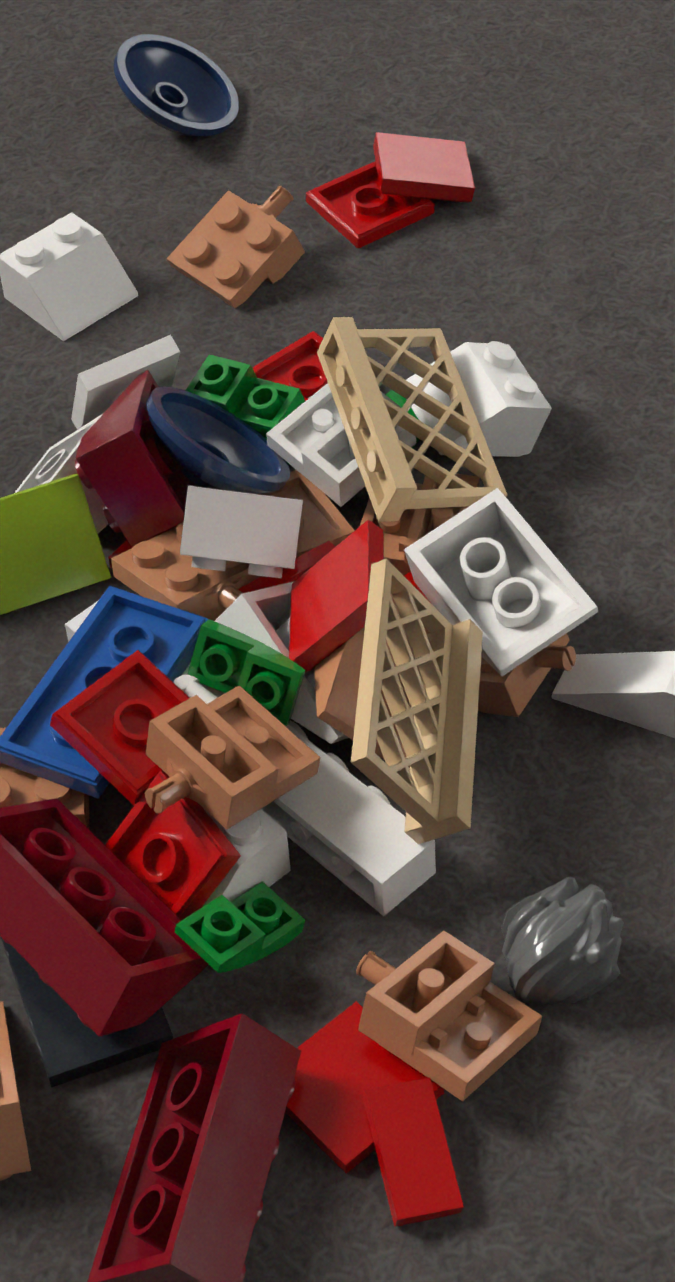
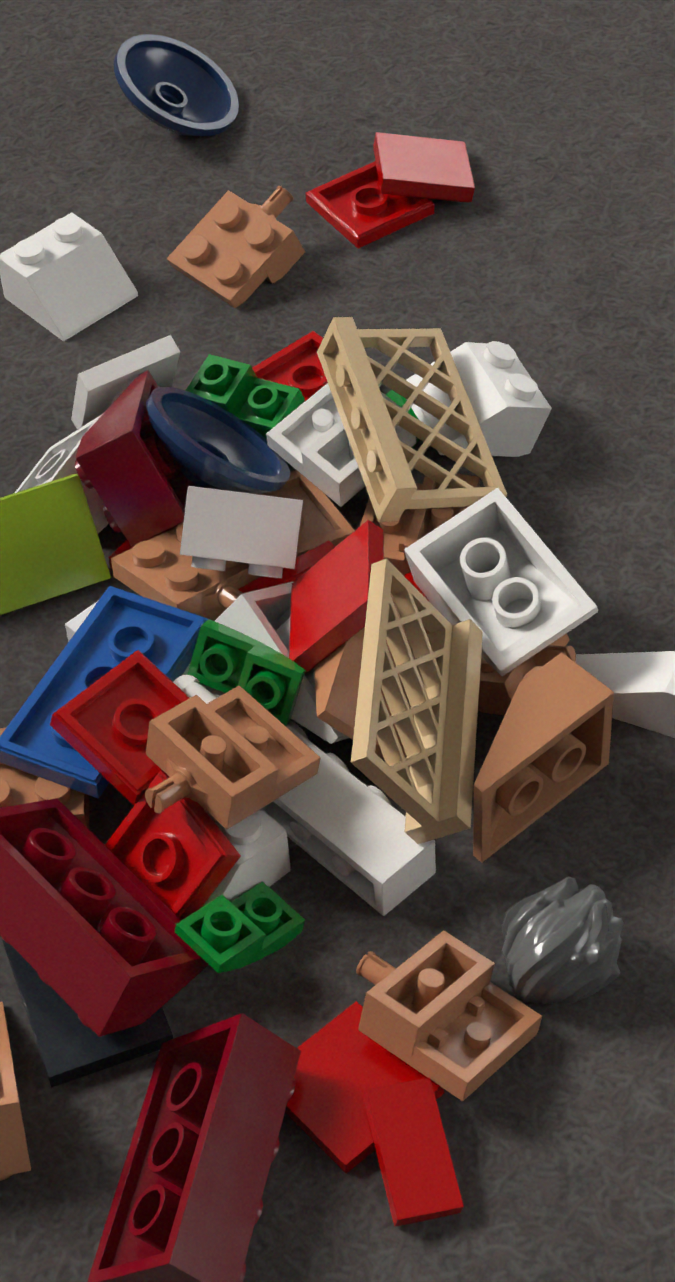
(542, 752): none -> nougat slope

